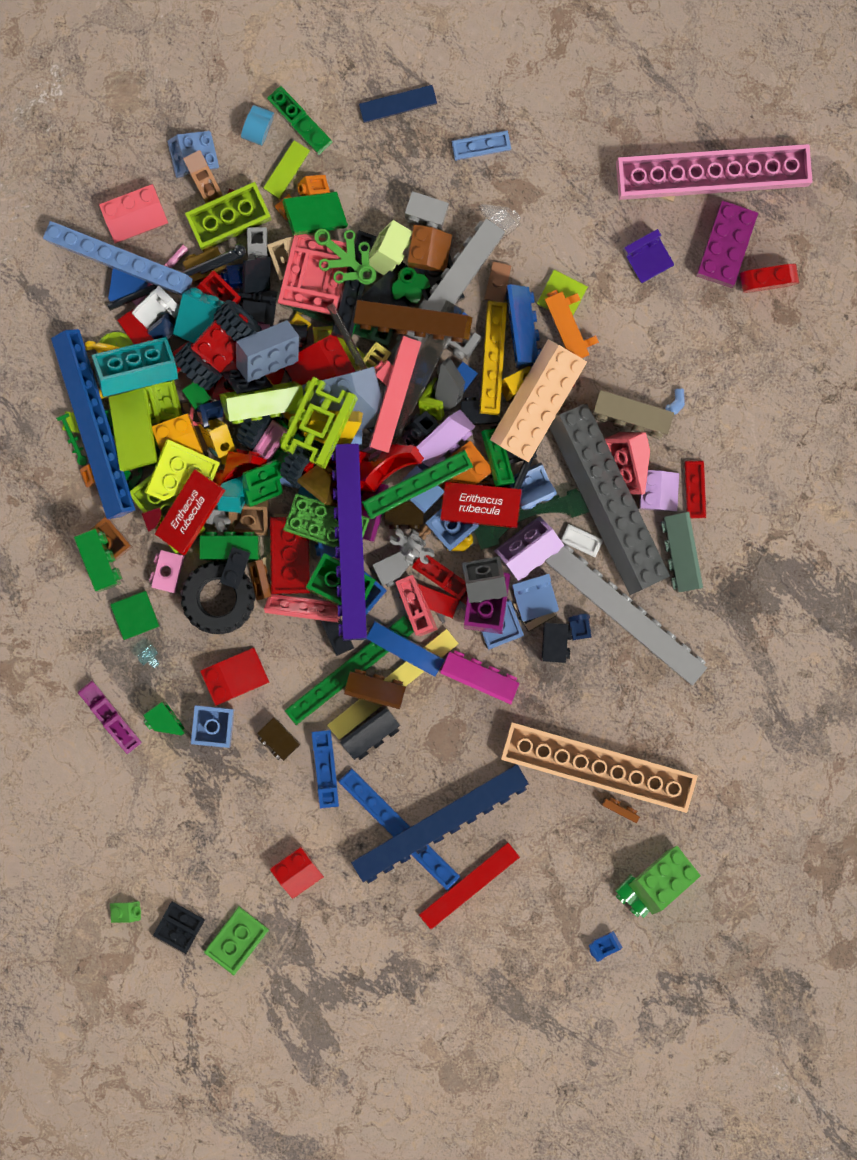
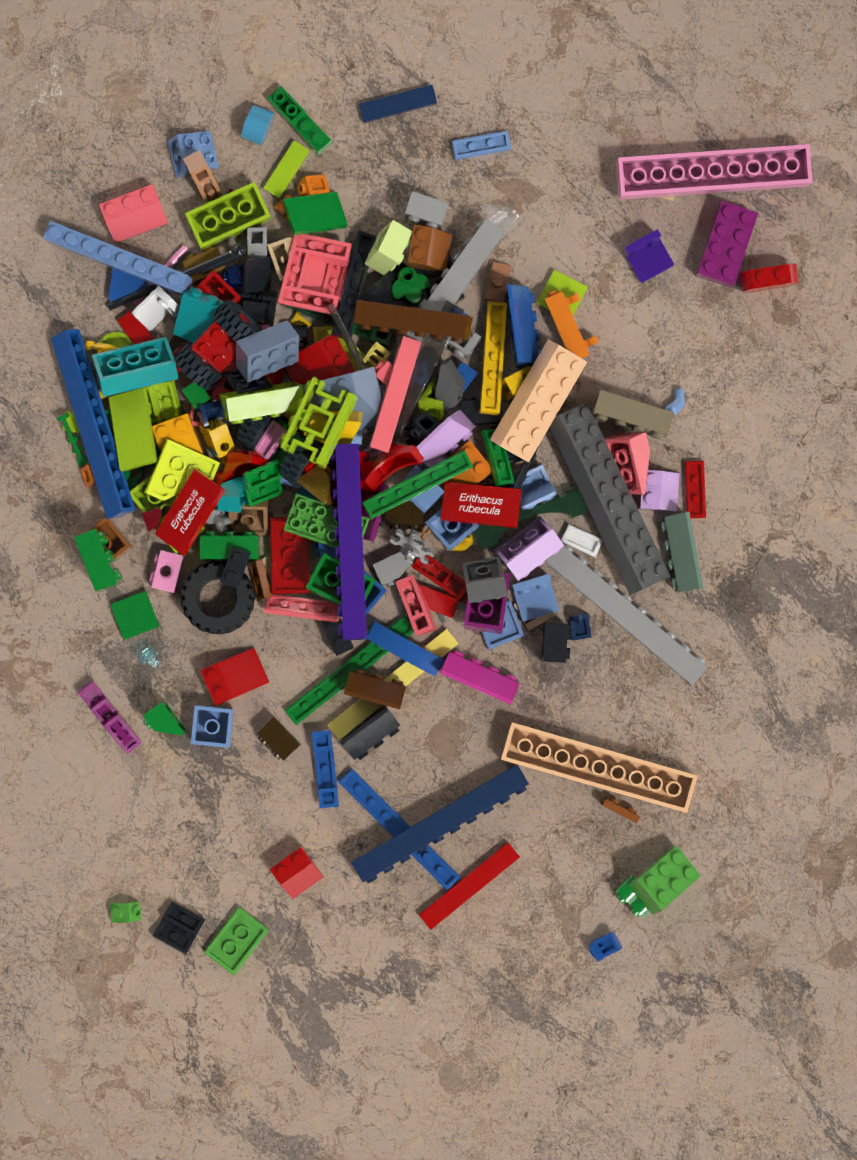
(163, 327): dark blue tile -> none
(347, 259): bright green plant -> none

